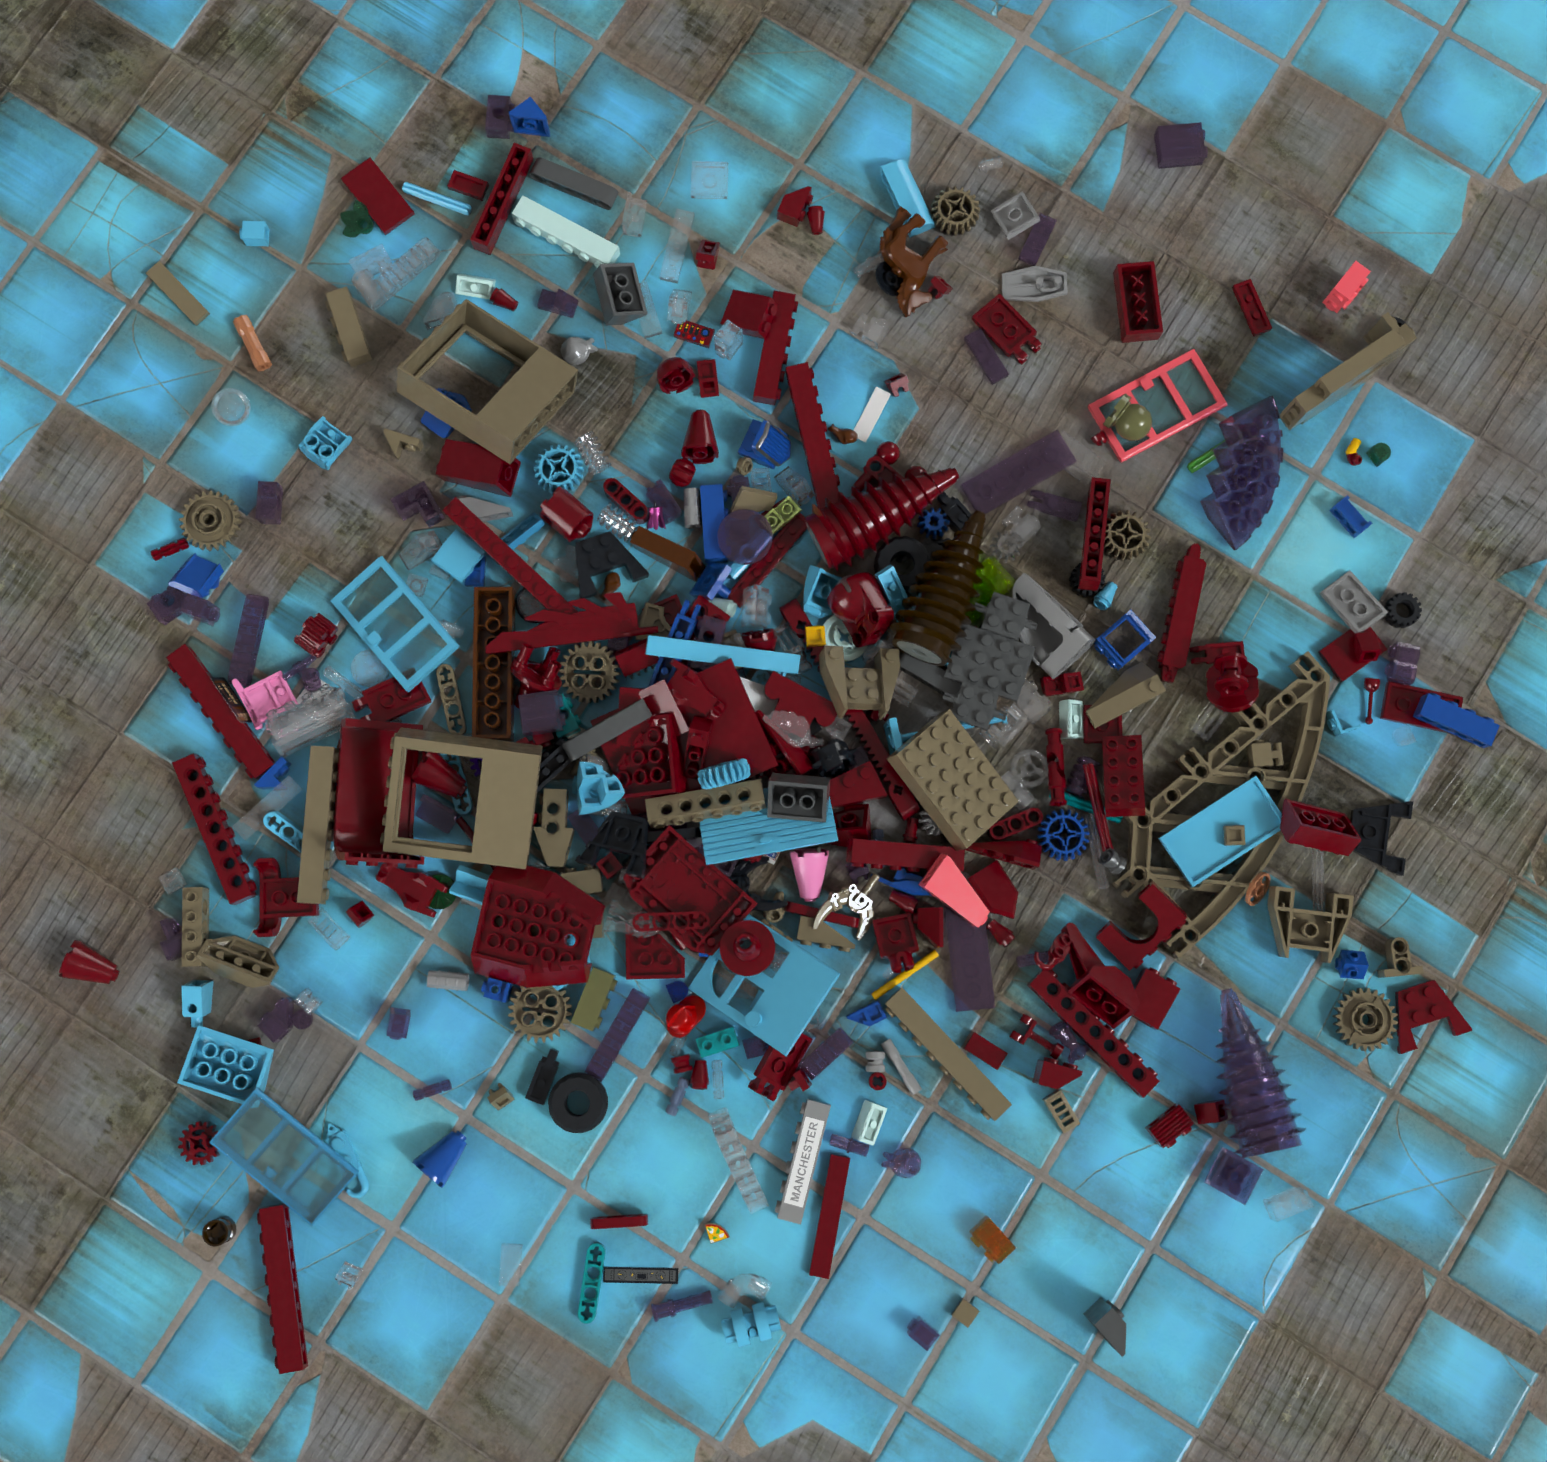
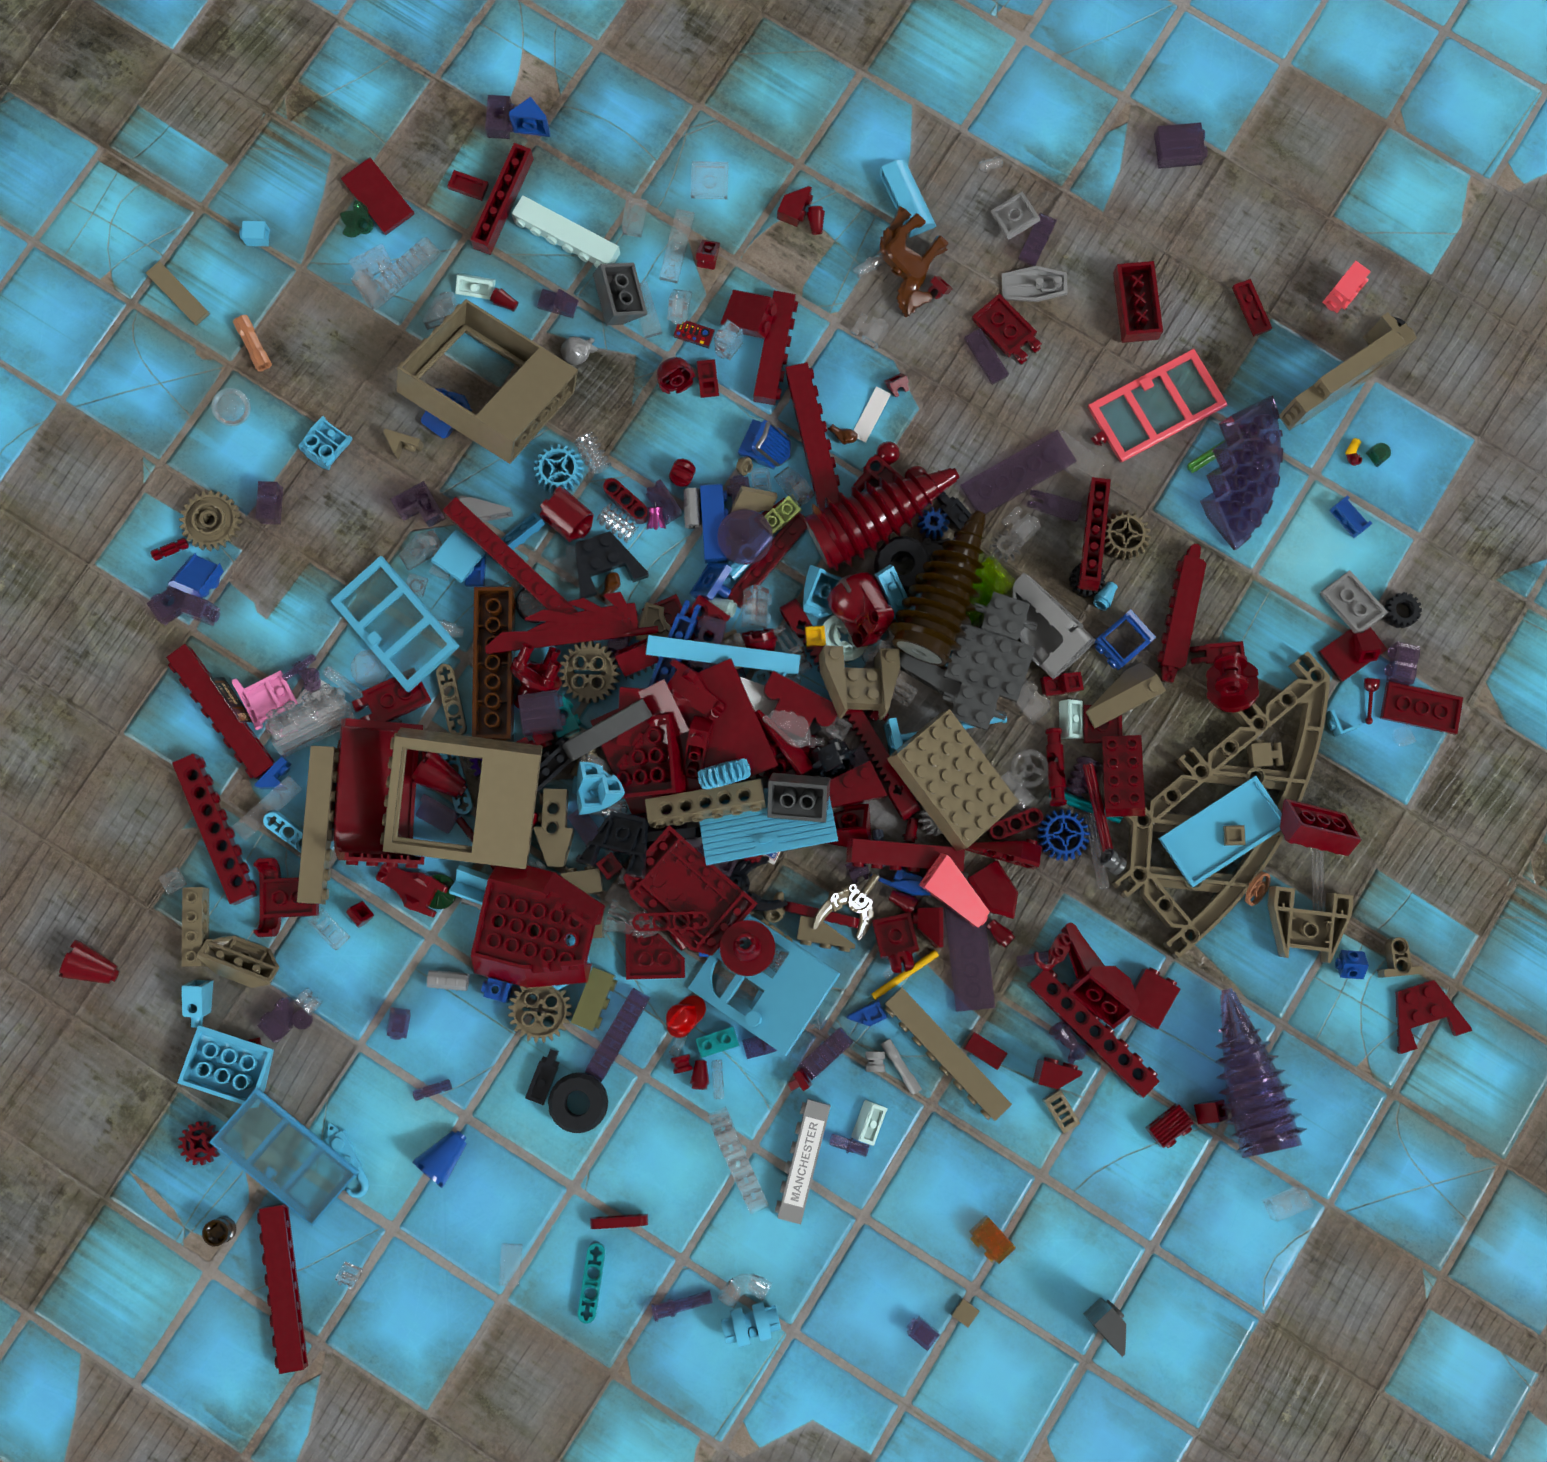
(173, 945): clear purple brick -> none
(248, 639): clear purple beam -> none
(316, 635): dark red brick -> none
(349, 327): dark tan brick -> none
(436, 198): medium azure axle -> none
(476, 468): dark red slope -> none
(501, 1097): dark tan tile -> none
(573, 183): dark grey beam -> none
(640, 1275): sticker -> none
(668, 553): reddish brown slope -> none
(677, 990): clear blue tile -> none
(677, 1096): sand blue axle -> none
(700, 439): dark red cone -> none
(716, 1232): tile -> none
(778, 1068): dark red tile -> none
(809, 871): bright pink cone -> none
(829, 1216): dark red tile -> none
(877, 1087): dark red bush -> none
(887, 279): black dish -> none
(903, 1162): clear purple piece -> none
(945, 201): dark tan gear -> none
(1015, 722): clear panel -> none
(1055, 1049): dark red bar -> none
(1130, 420): olive tile -> none
(1132, 951): dark red arch -> none
(1200, 733): clear tile -> none
(1233, 1175): clear purple brick -> none
(1373, 828): black wing -> none
(1379, 1015): dark tan gear -> none
(1456, 721): blue brick -> none

